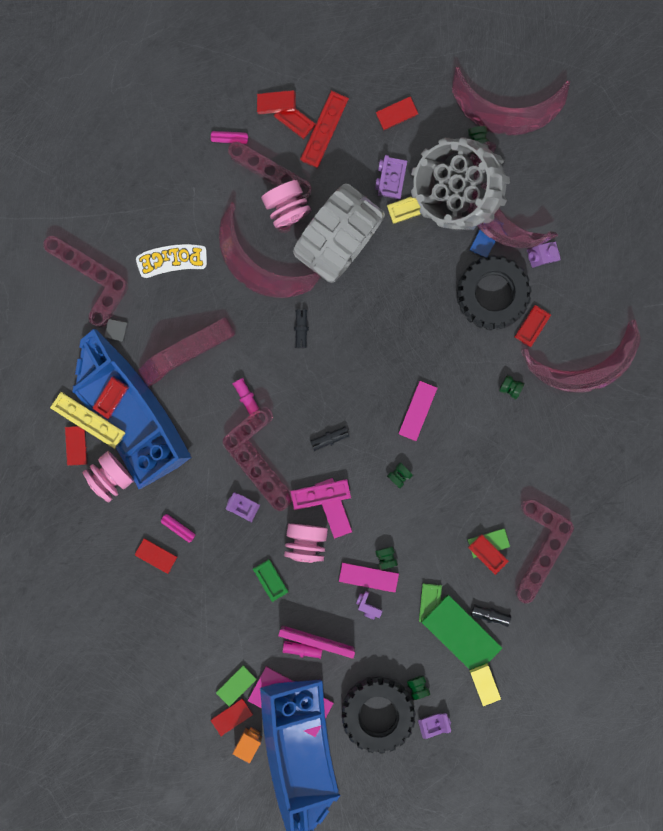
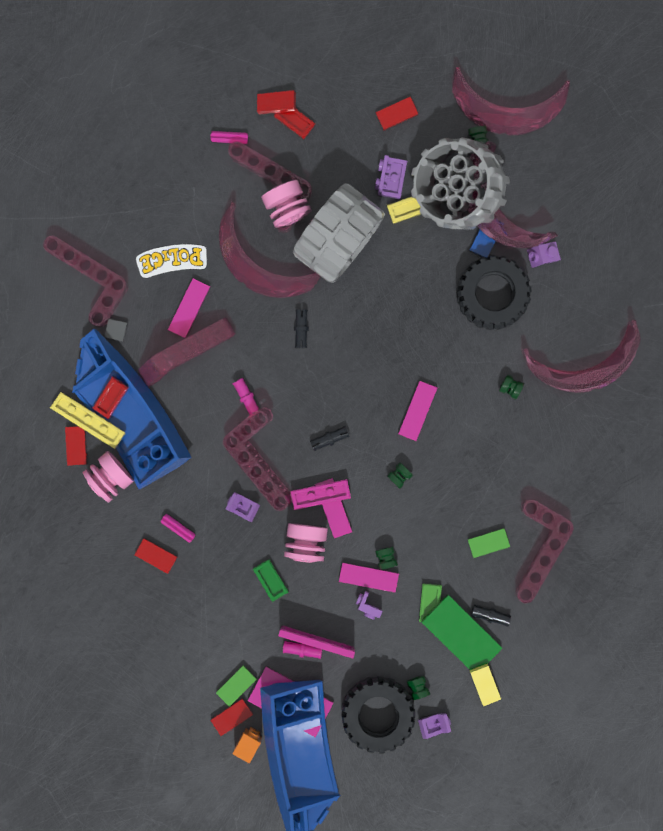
(189, 308): none -> dark pink tile
(324, 129): red tile -> none
(488, 554): red tile -> none
(532, 326): red tile -> none

